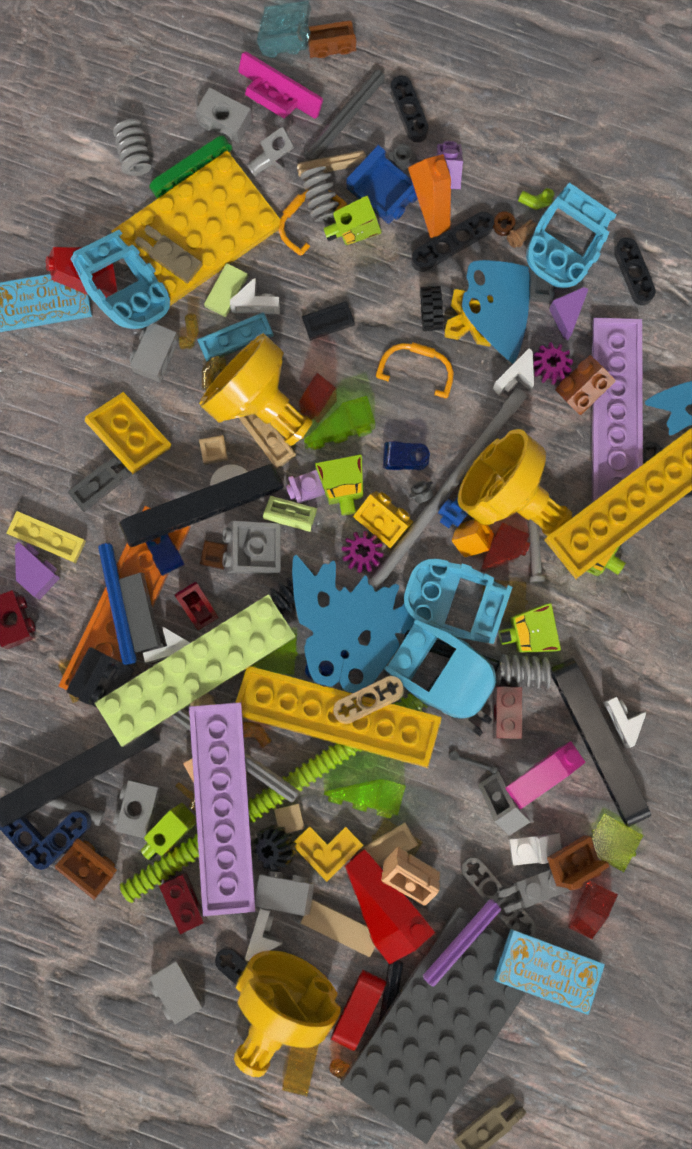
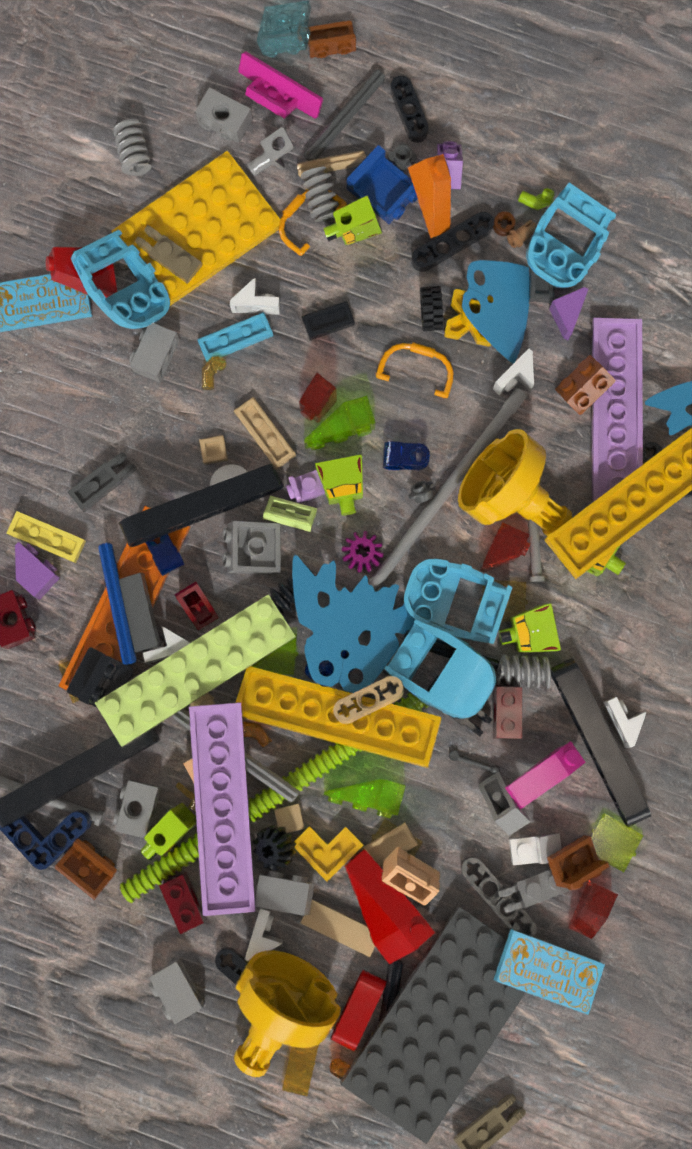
(127, 432): yellow plate -> none
(189, 166): green beam -> none
(192, 332): clear yellow arm -> none
(213, 554): reddish brown tile -> none
(226, 287): yellowish green tile -> none
(251, 387): yellow piece -> none
(383, 518): yellow bracket -> none
(452, 513): blue gear -> none
(461, 942): medium lavender axle -> none
(472, 538): light orange panel -> none
(554, 354): magenta gear -> none
(647, 284): black beam -> none

